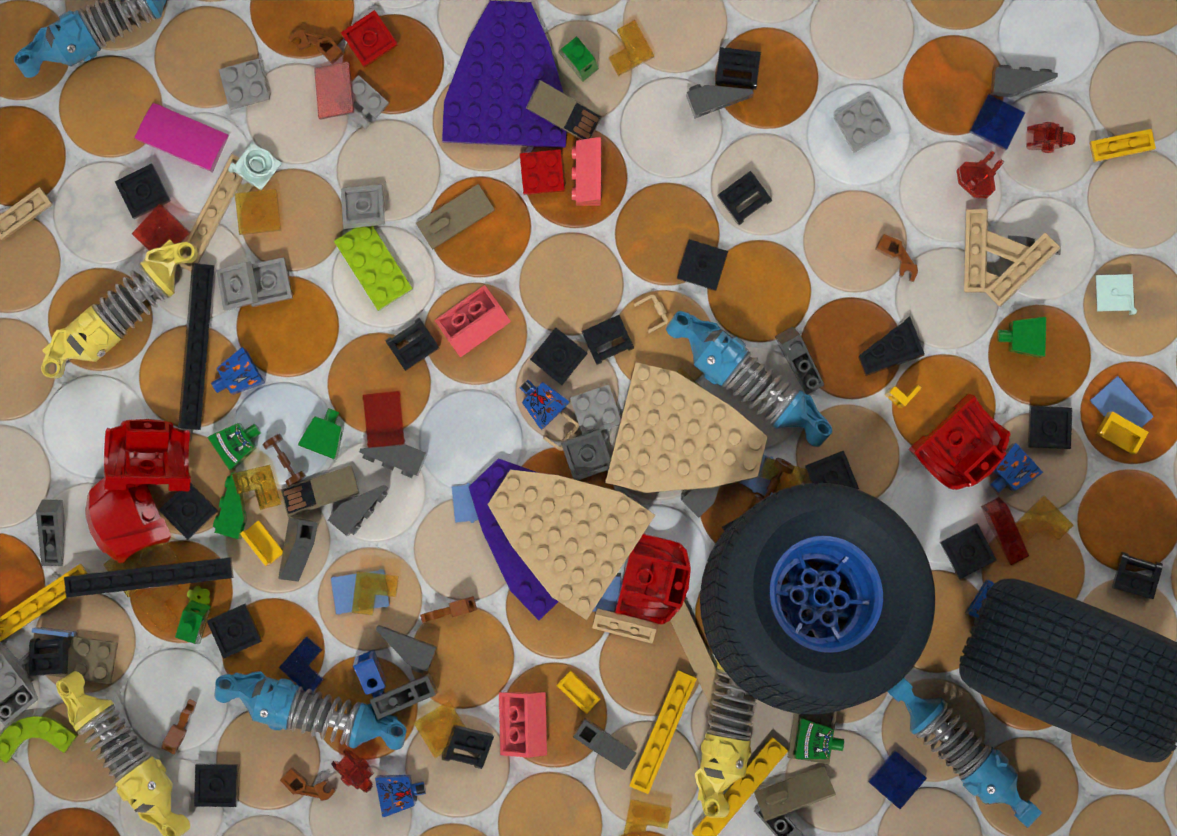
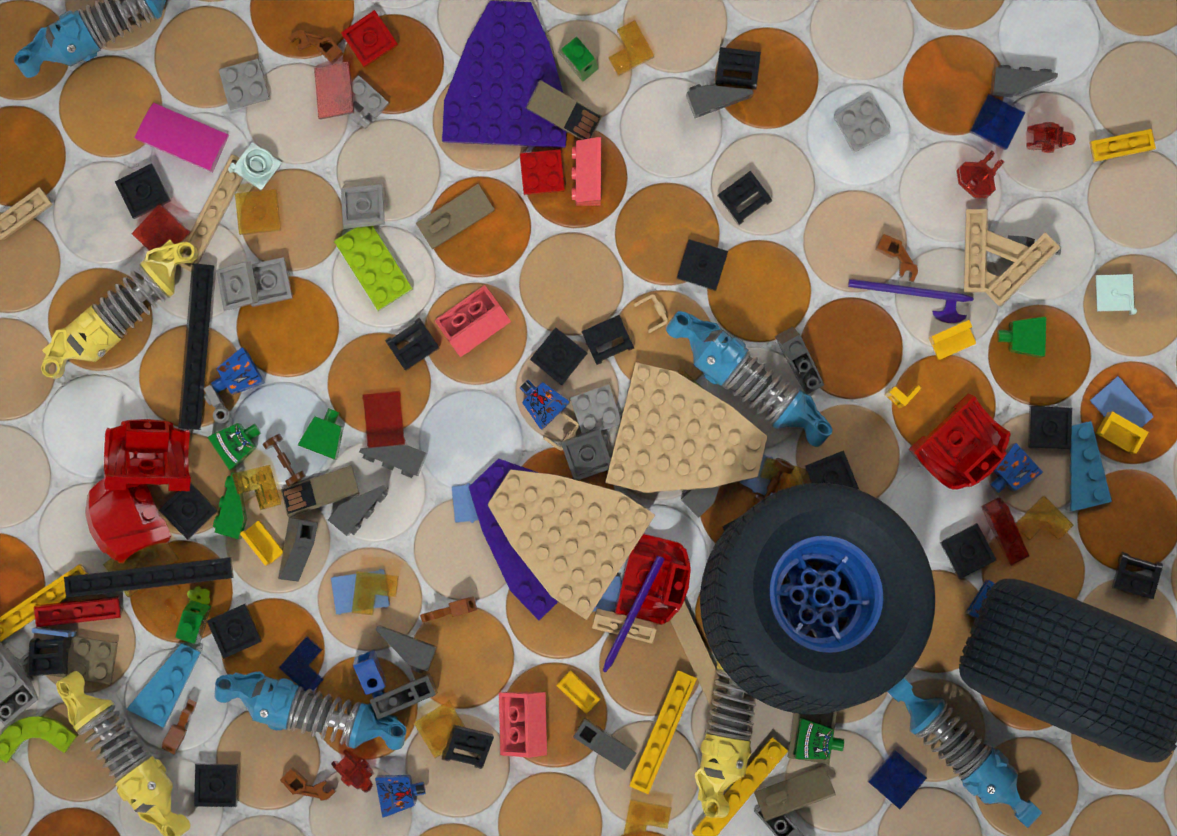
(51, 531): dark grey slope -> none
(77, 611): none -> red tile
(164, 689): none -> dark azure wing
(213, 398): none -> light grey plate
(633, 612): none -> dark purple piece
(893, 349): black wing -> none
(947, 315): none -> dark purple piece
(952, 340): none -> yellow panel
(1086, 469): none -> dark azure wing

